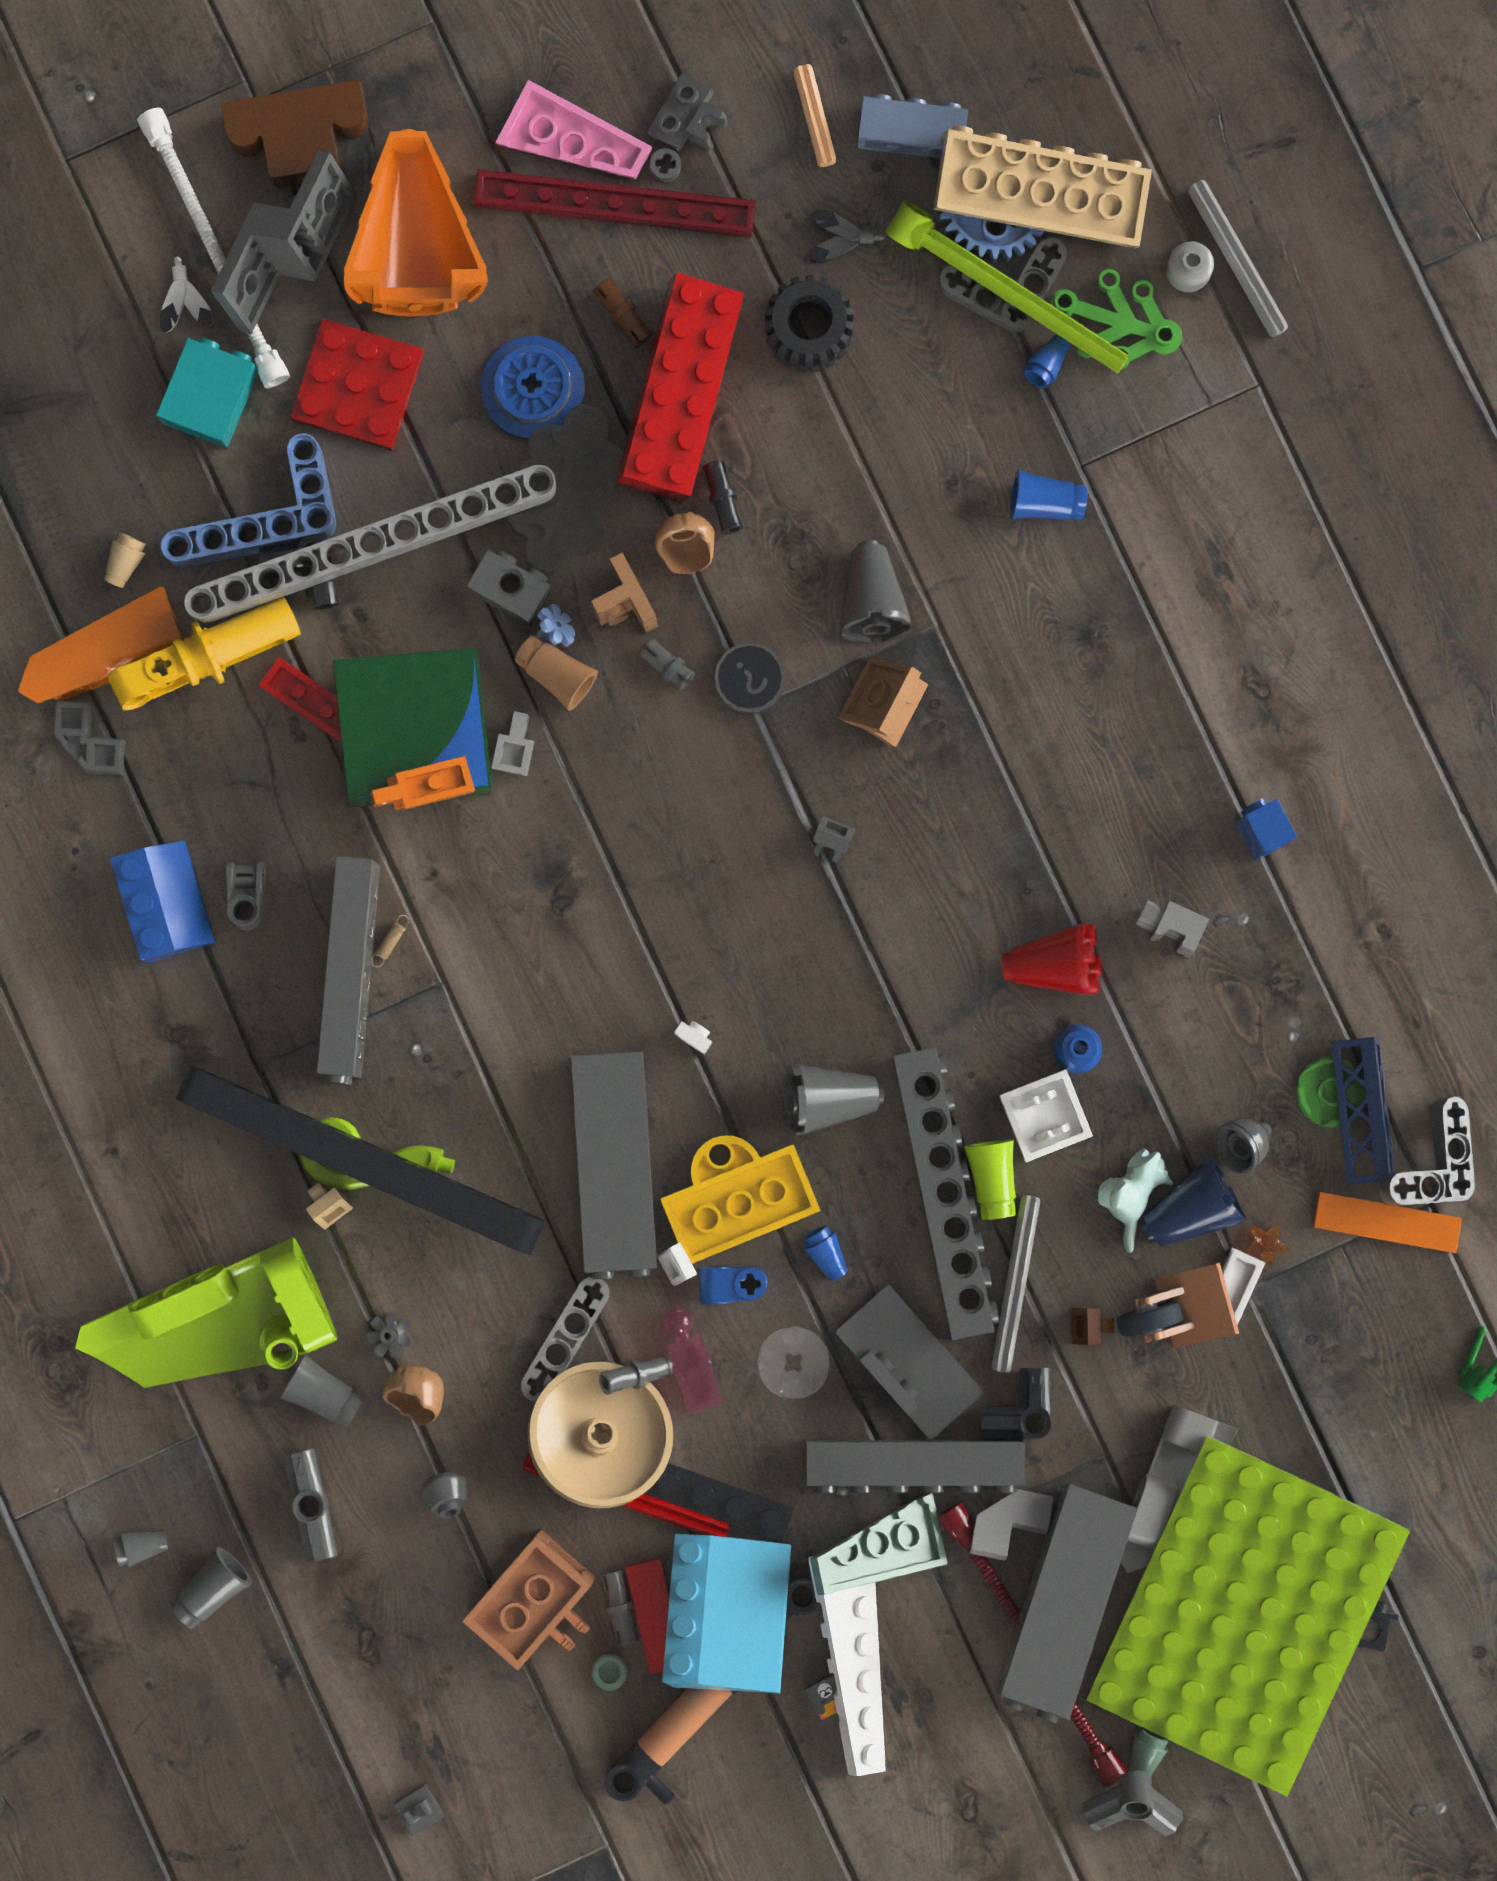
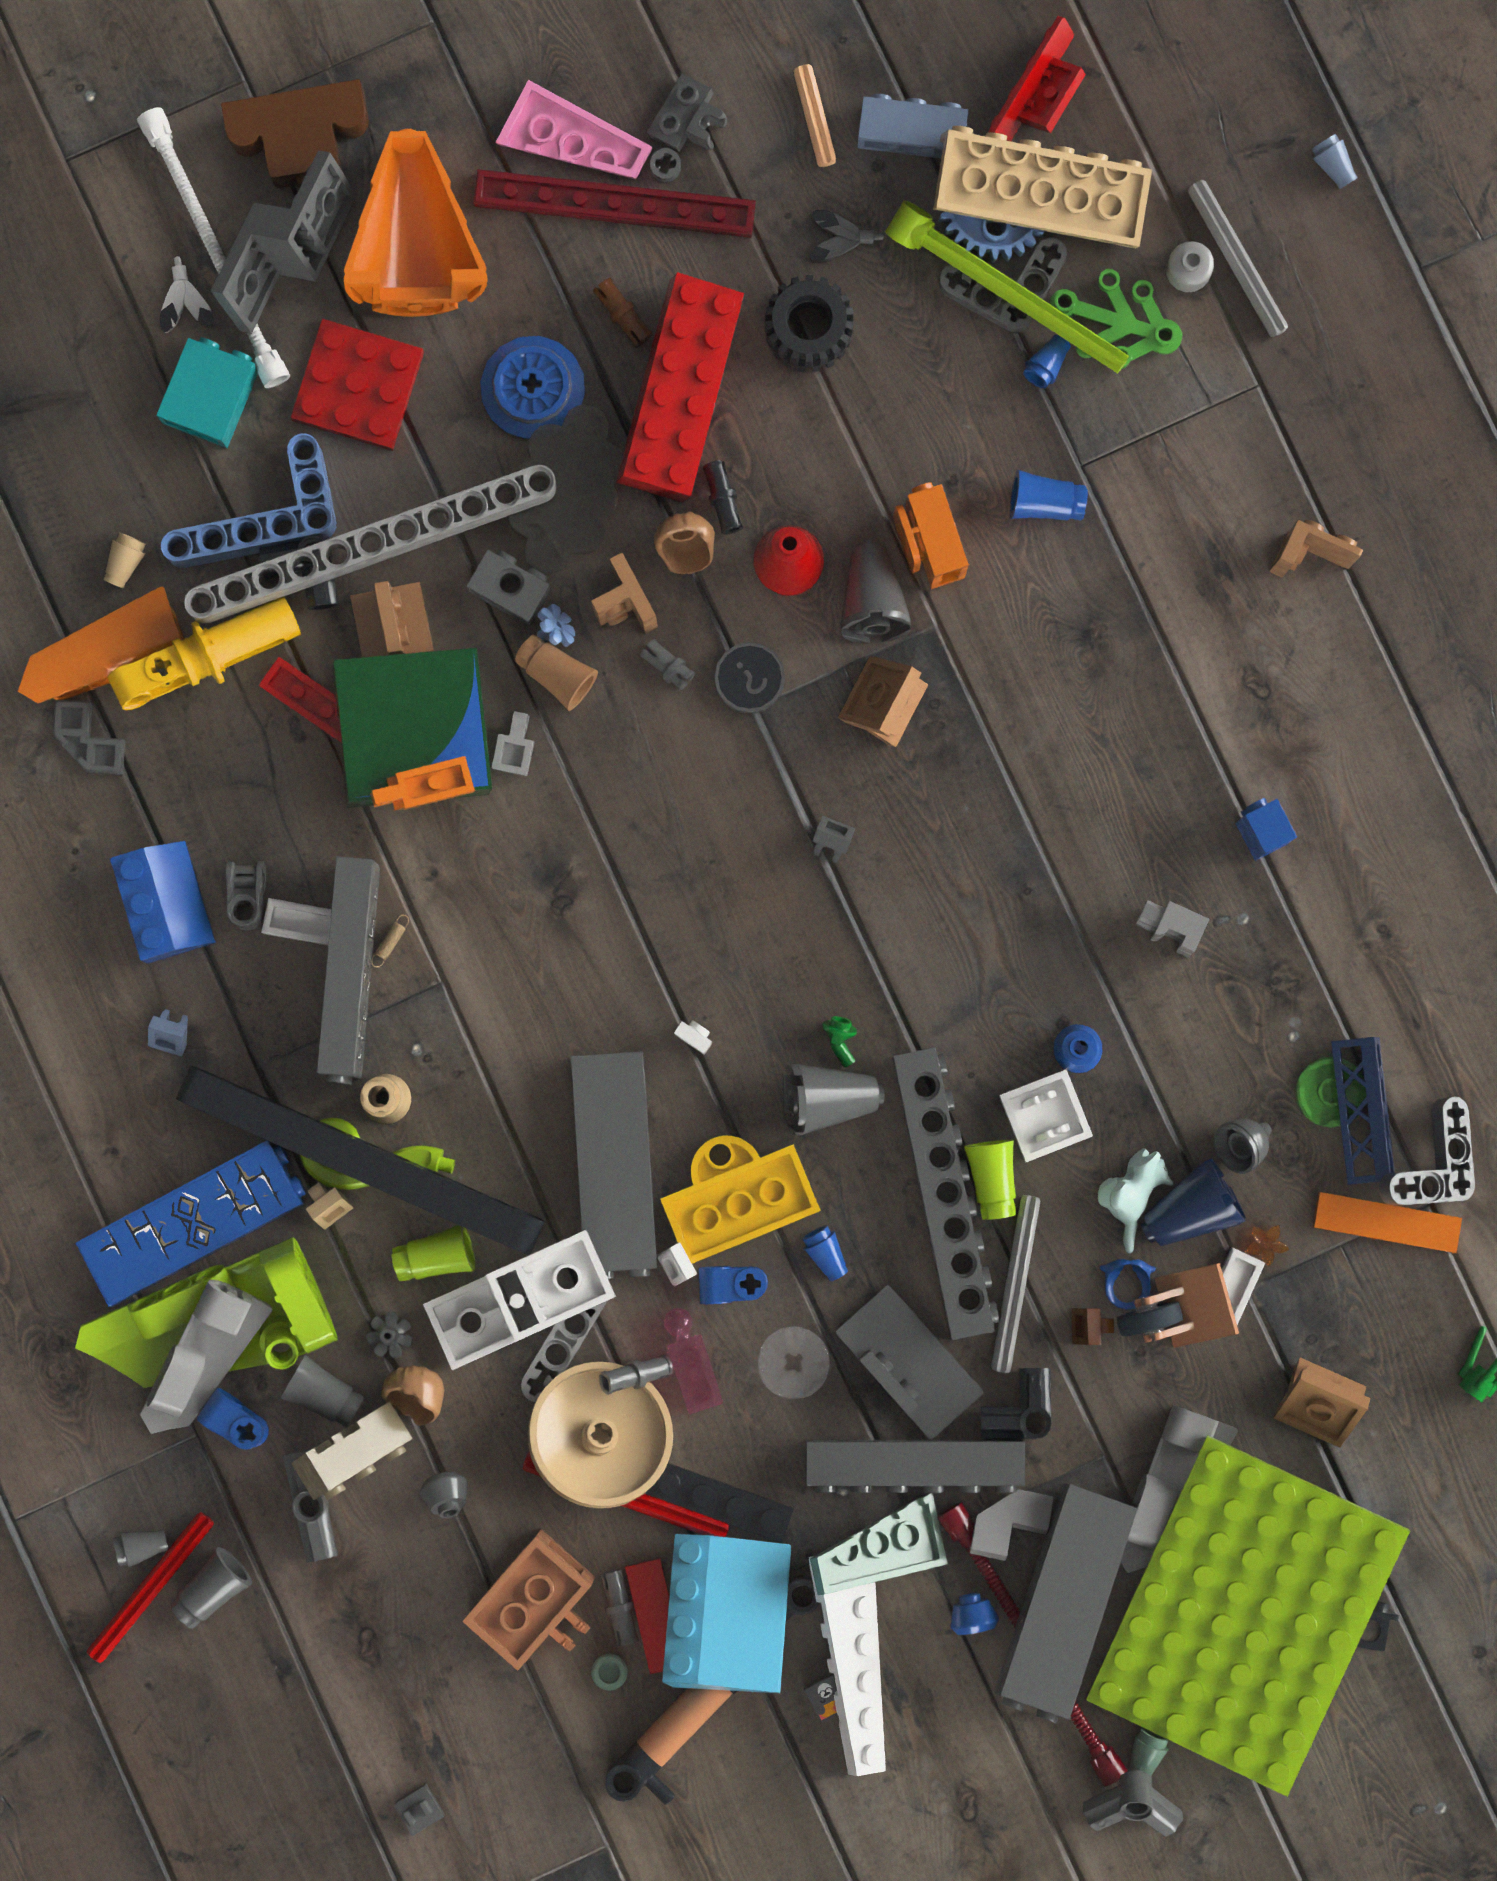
(150, 1587): none -> red axle
(167, 1034): none -> sand blue tile
(191, 1222): none -> blue brick
(207, 1350): none -> light grey panel
(228, 1416): none -> blue piece
(297, 921): none -> white tile
(352, 1452): none -> wedge
(392, 620): none -> medium nougat bracket
(398, 1102): none -> tan plant
(435, 1255): none -> lime plant
(519, 1300): none -> white bracket
(788, 560): none -> red cone
(840, 1030): none -> green plate
(930, 535): none -> orange brick
(973, 1615): none -> blue cone
(1043, 87): none -> red bracket
(1057, 961): red cone -> none
(1113, 1270): none -> blue piece
(1311, 537): none -> medium nougat bracket
(1322, 1403): none -> medium nougat bracket
(1334, 160): none -> sand blue cone

